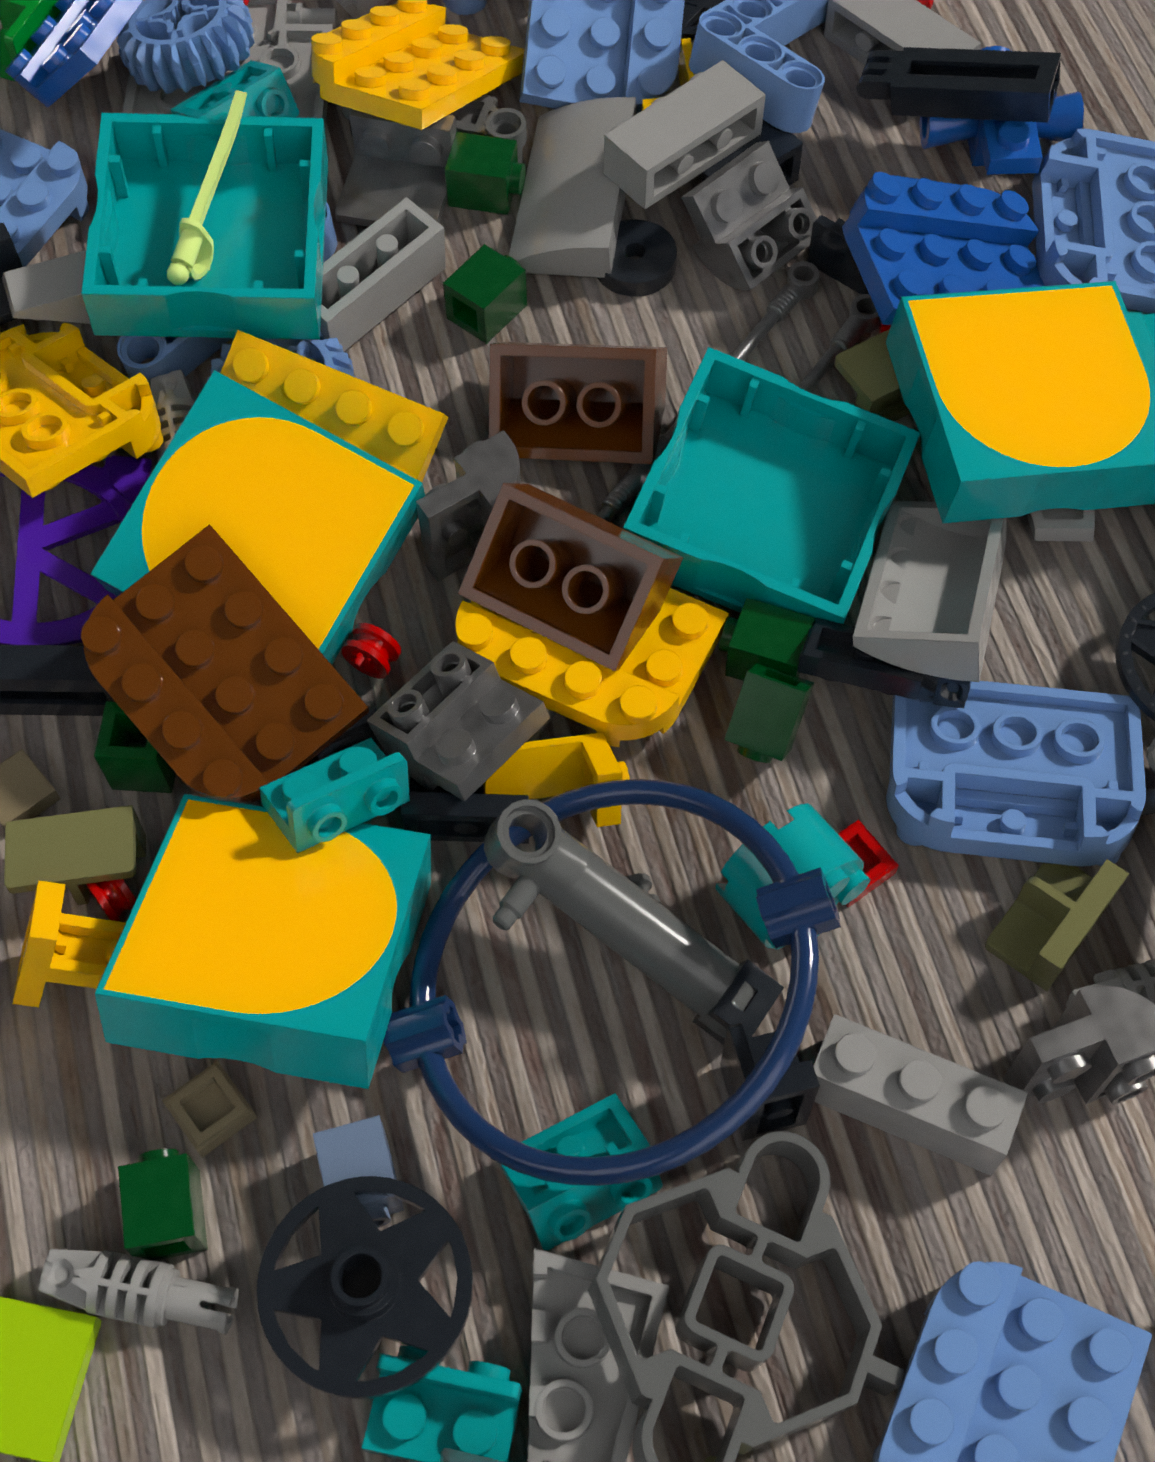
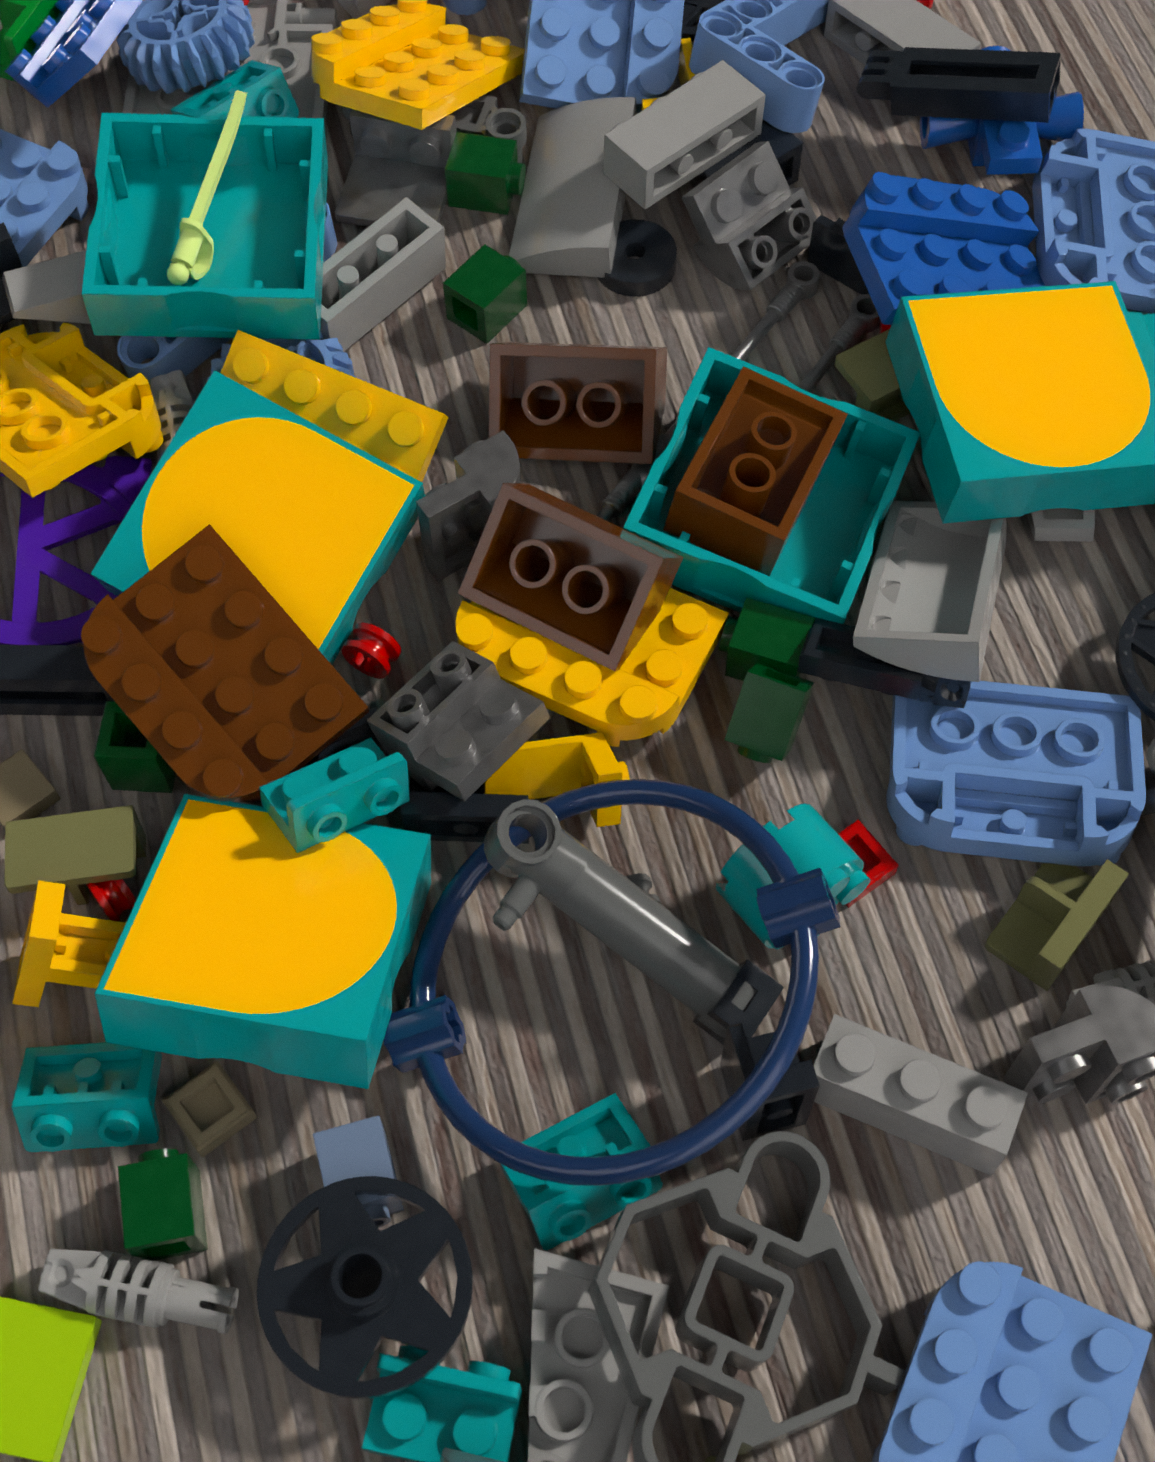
(87, 1097): none -> teal bracket
(754, 471): none -> reddish brown slope

